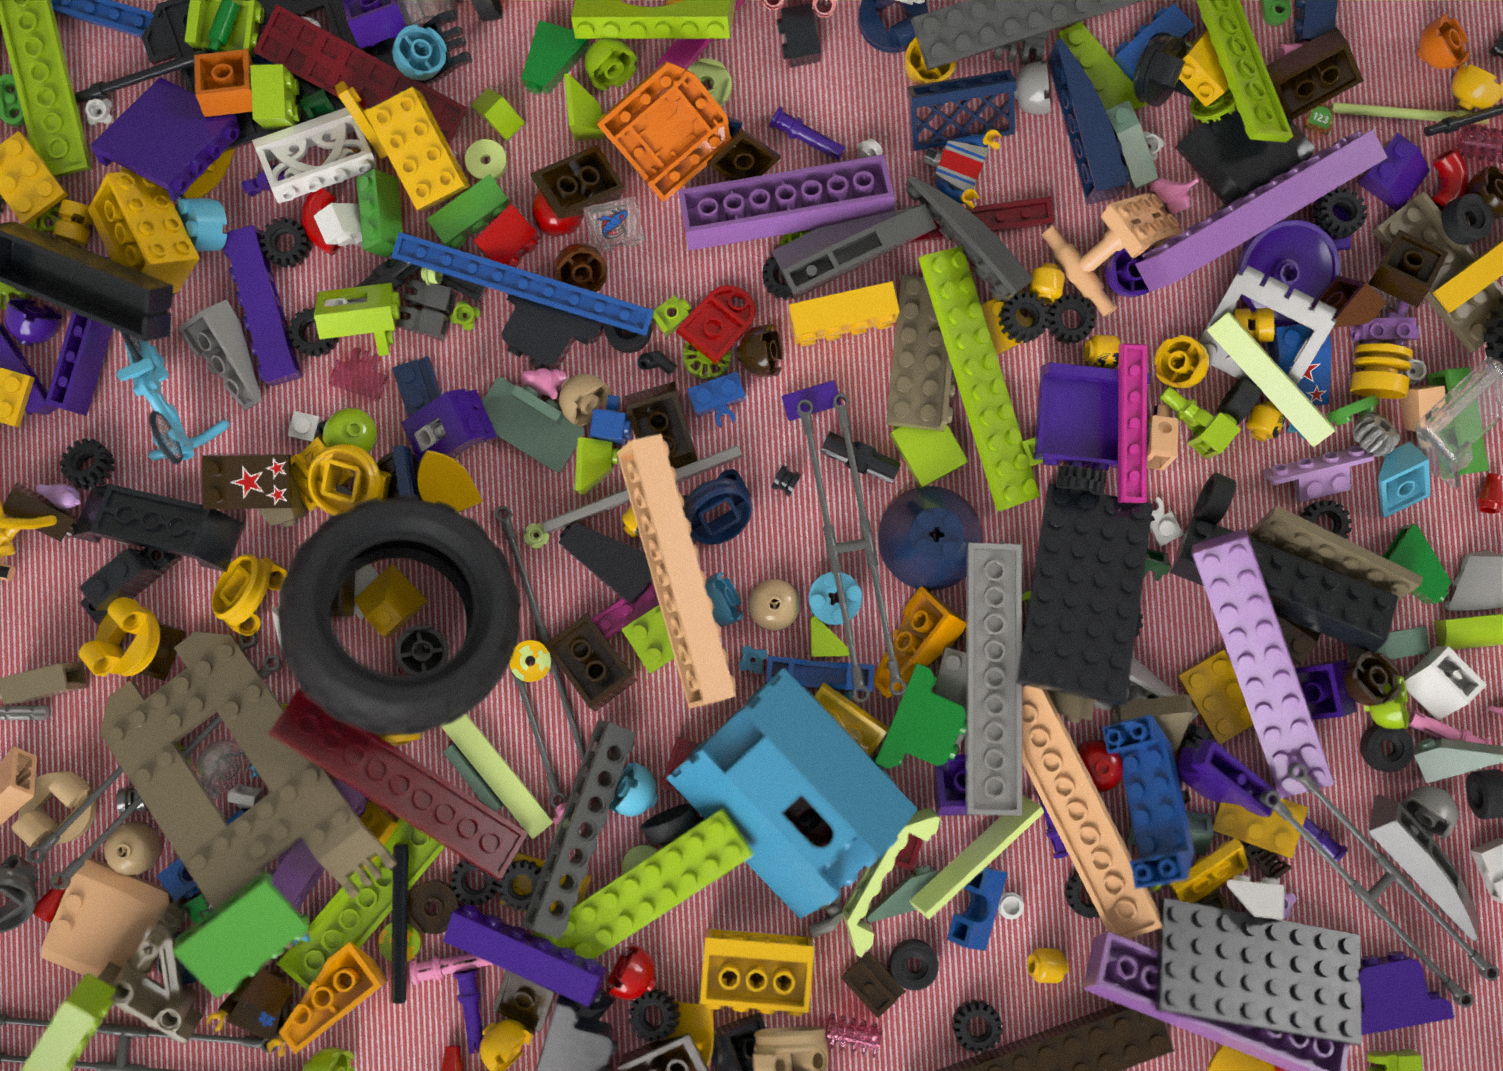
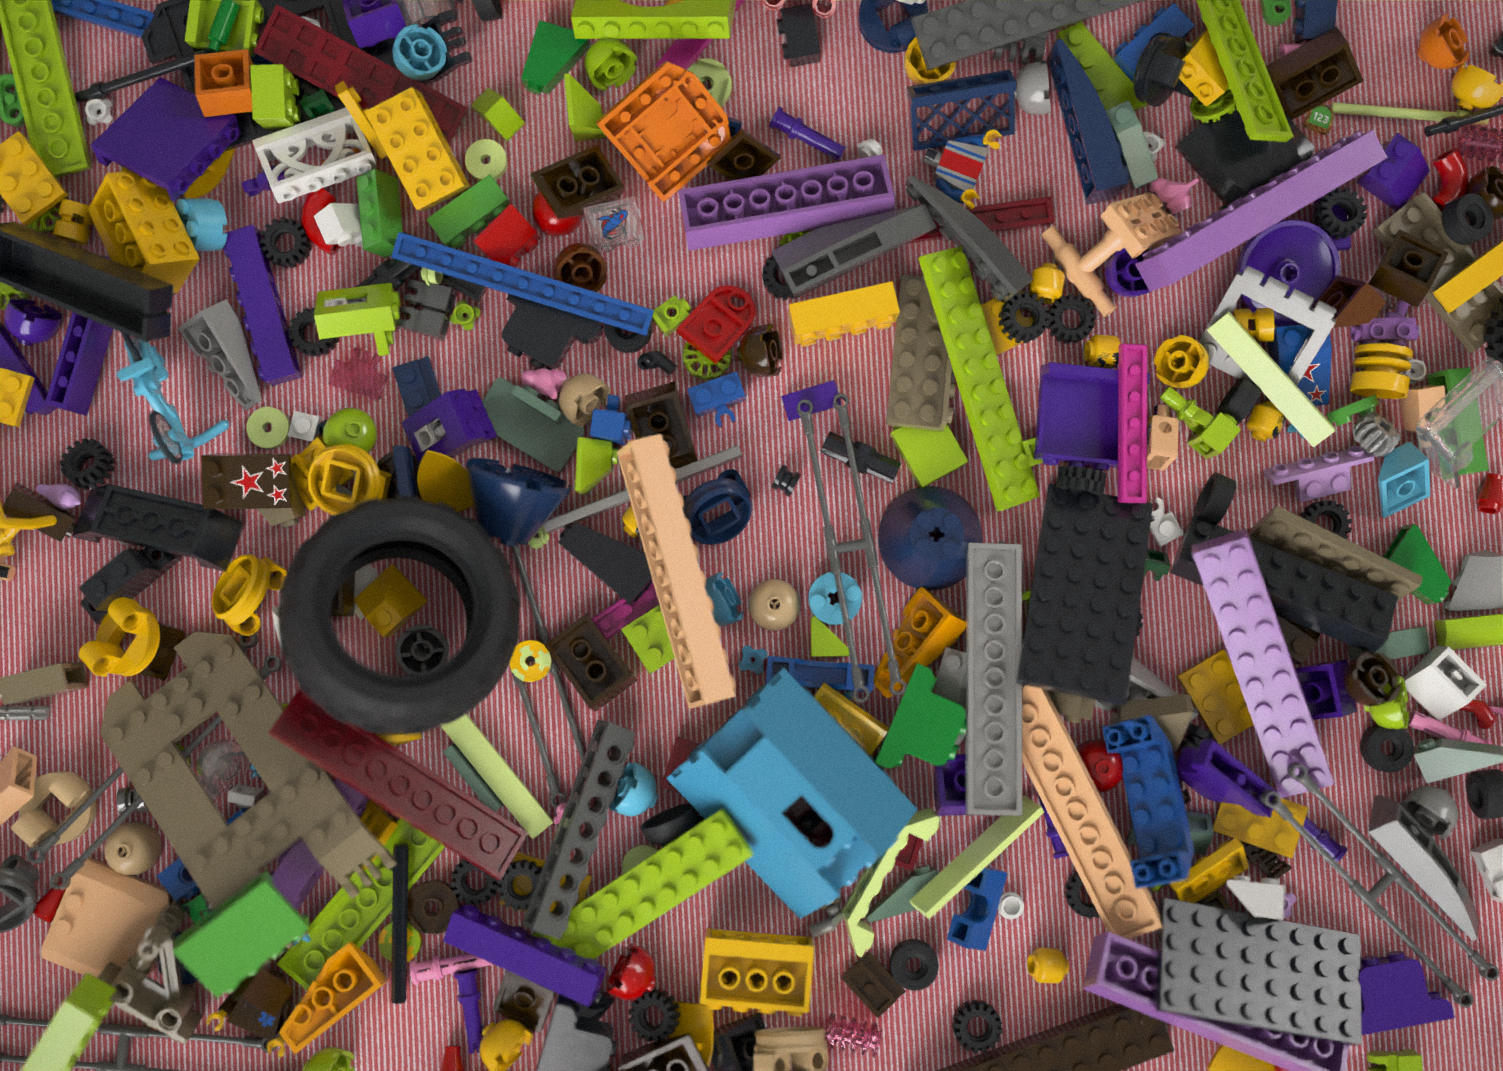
(257, 423): none -> yellowish green piece
(513, 500): none -> dark blue cone
(1482, 712): none -> red arm

